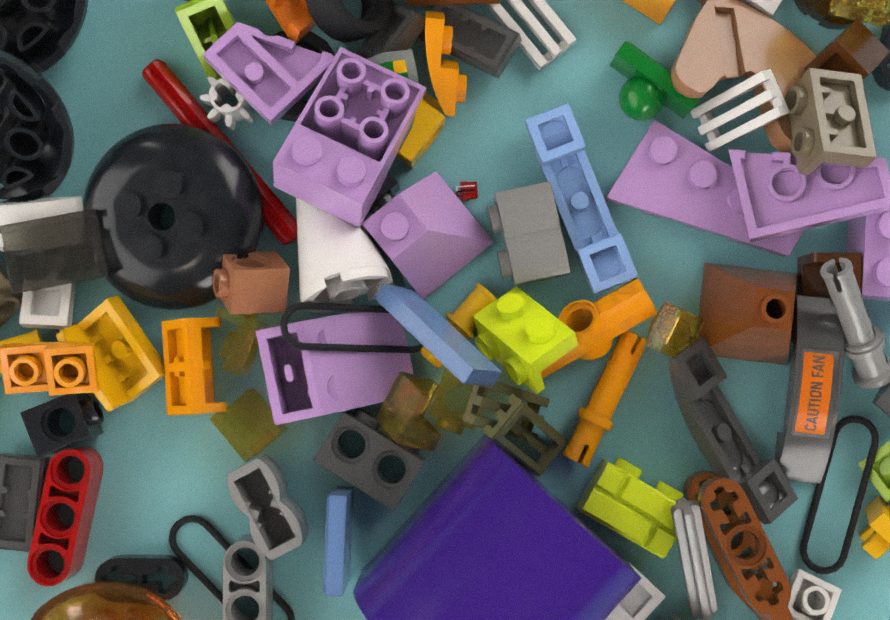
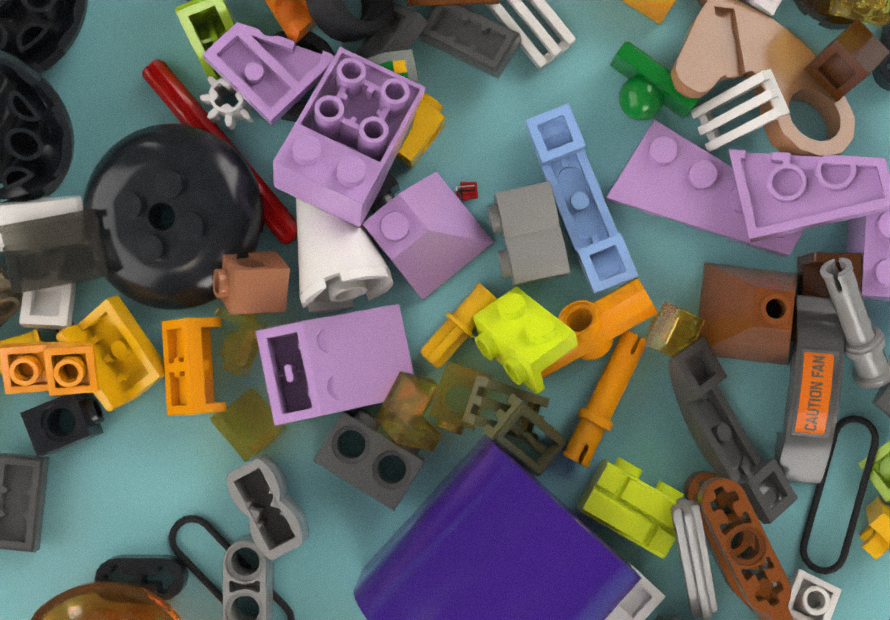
(50, 531): red beam -> none
(338, 540): medium blue tile -> none
(339, 347): black piece -> none
(438, 336): medium blue tile -> none
(444, 74): light orange slope -> none
(829, 120): dark tan bracket -> none

